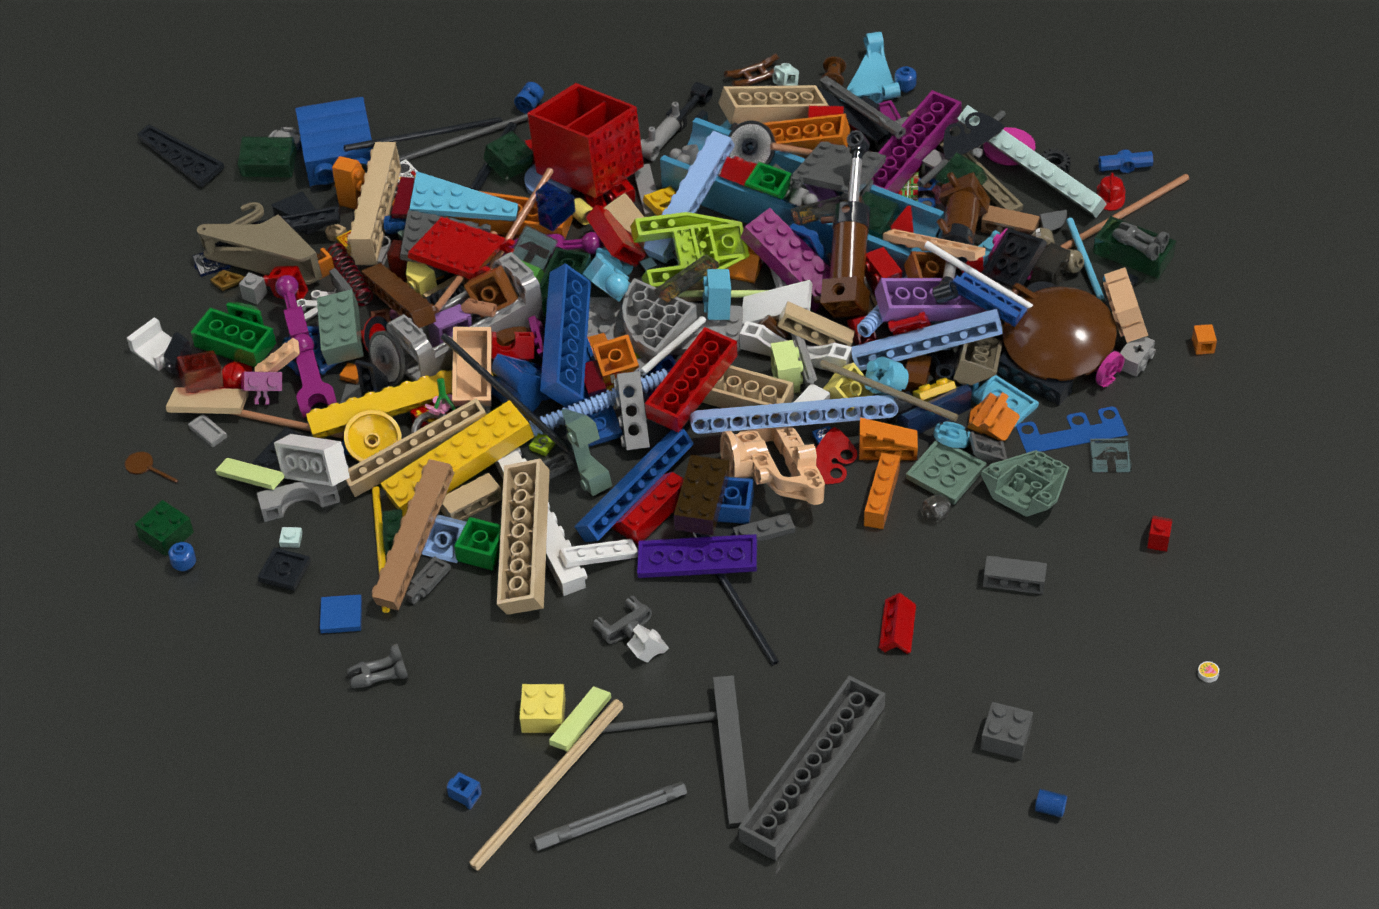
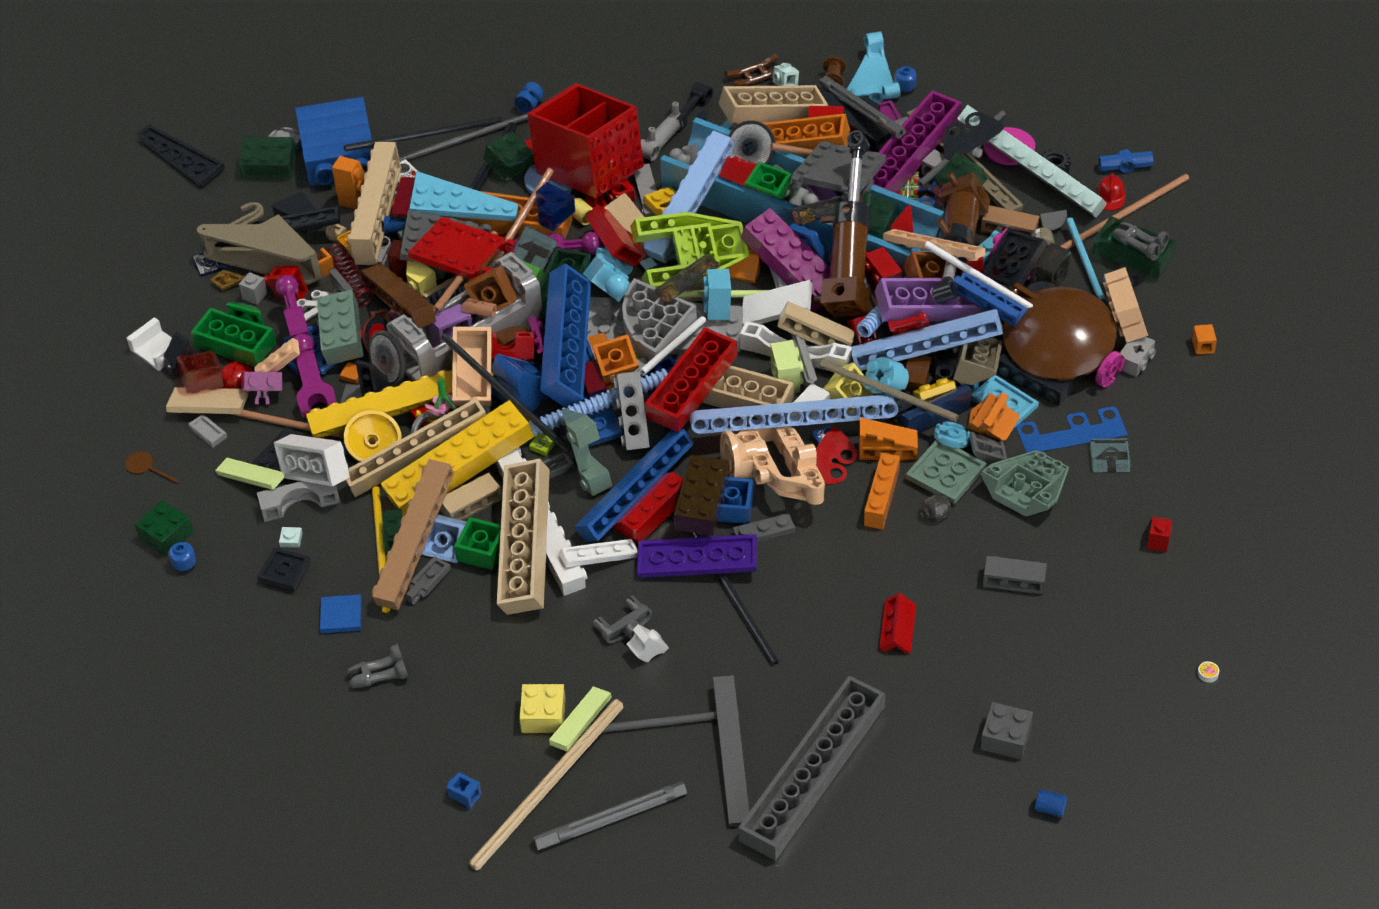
(772, 325): reddish brown piece -> none
(1076, 261): dark tan head -> none

